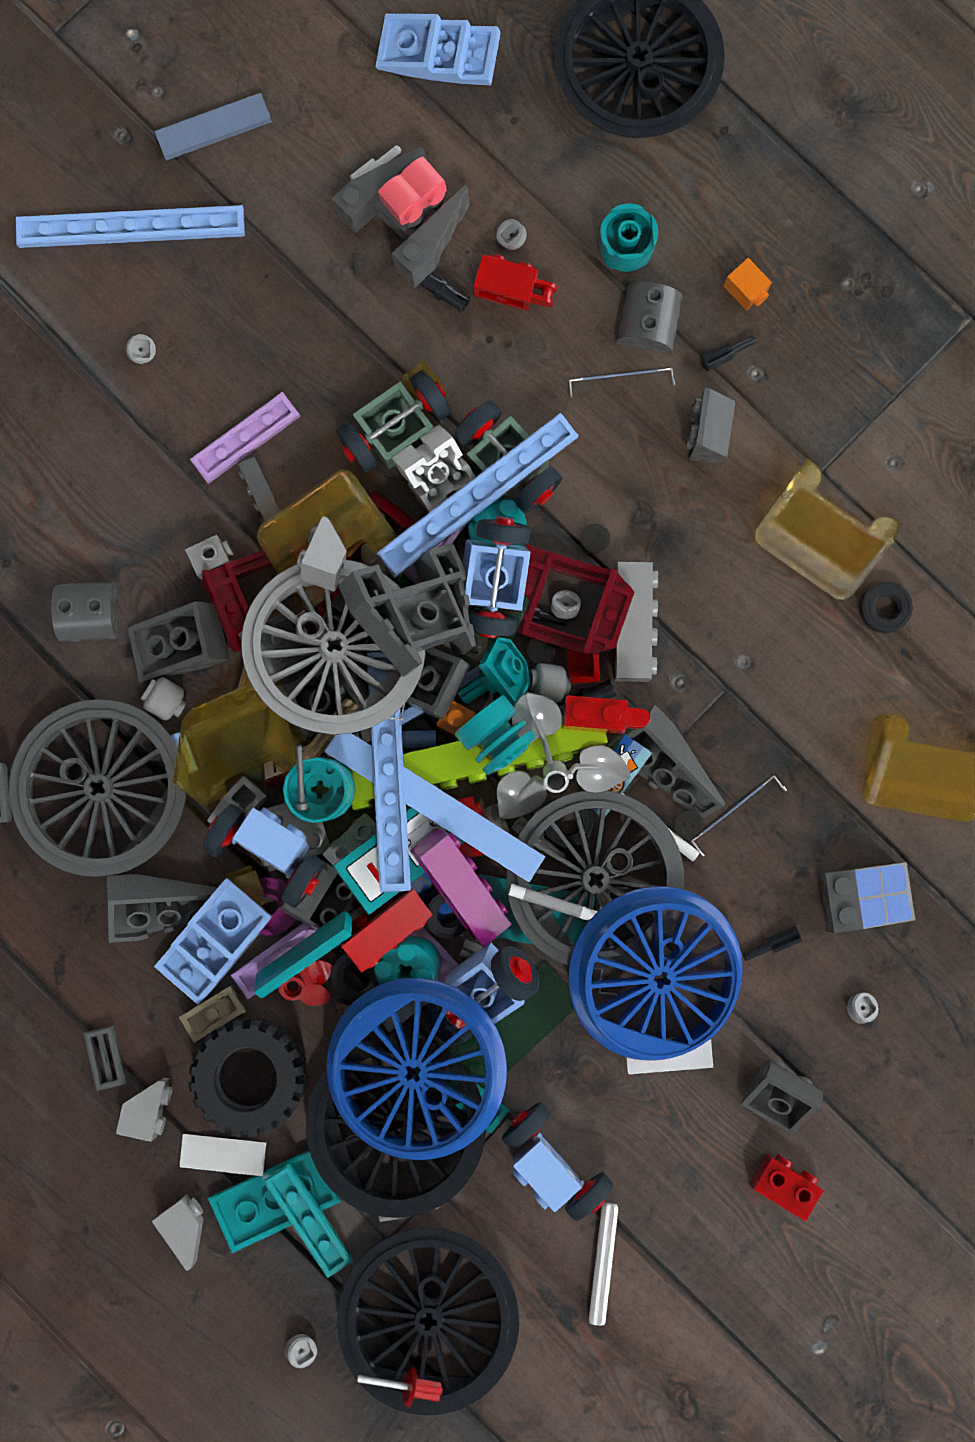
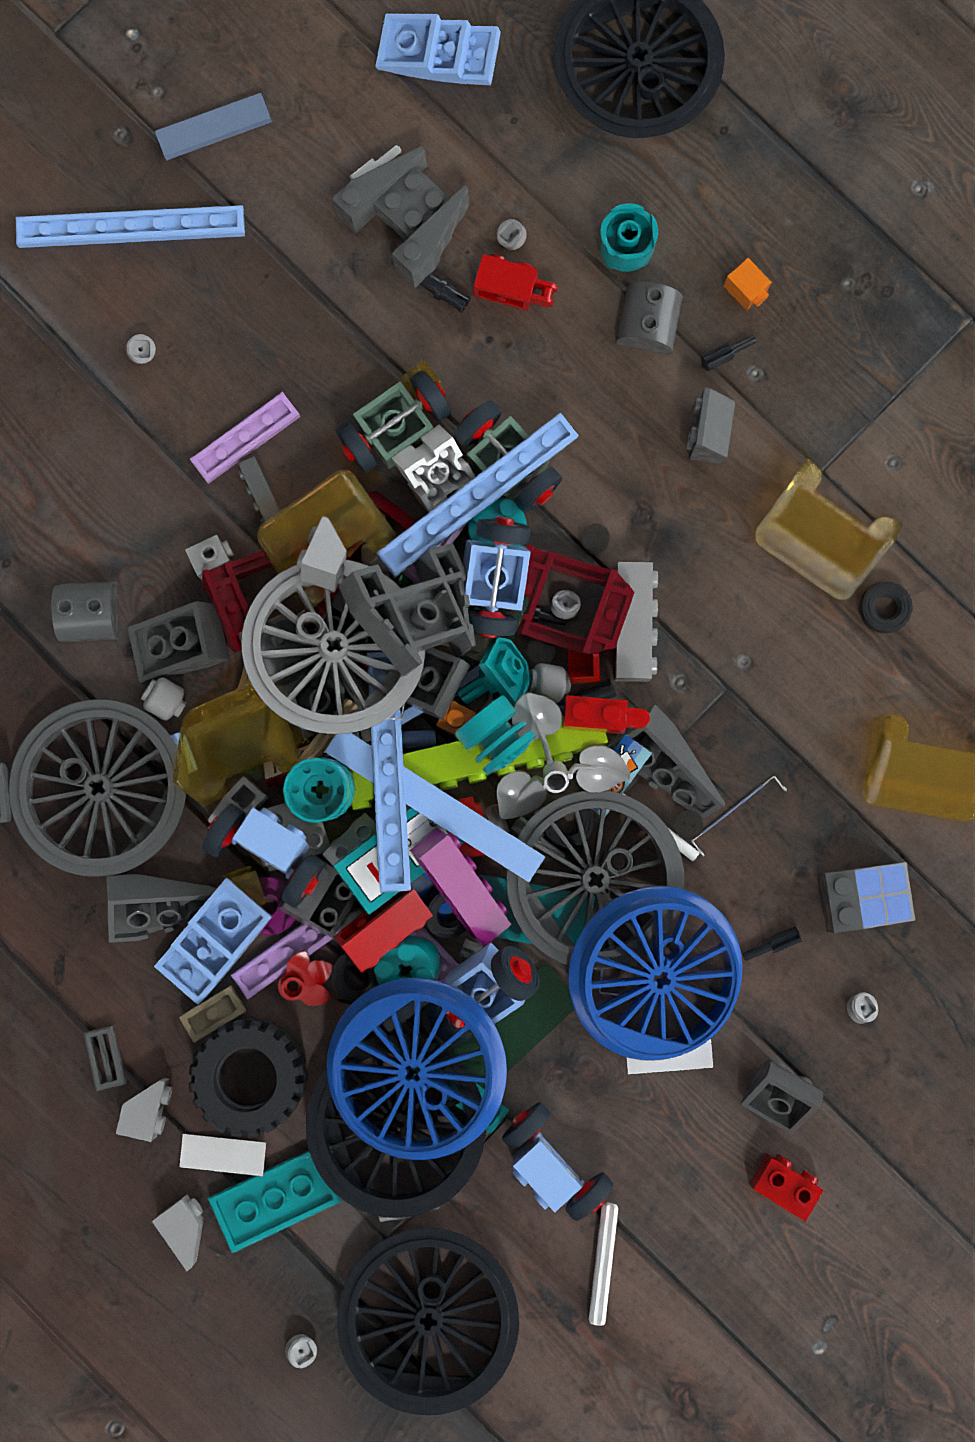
(301, 804): dark grey piece -> none
(303, 954): teal tile -> none
(307, 1219): teal tile -> none
(411, 1387): red piece -> none
(412, 191): coral brick -> none
(551, 902): light grey bar -> none
(621, 374): sand blue piece -> none

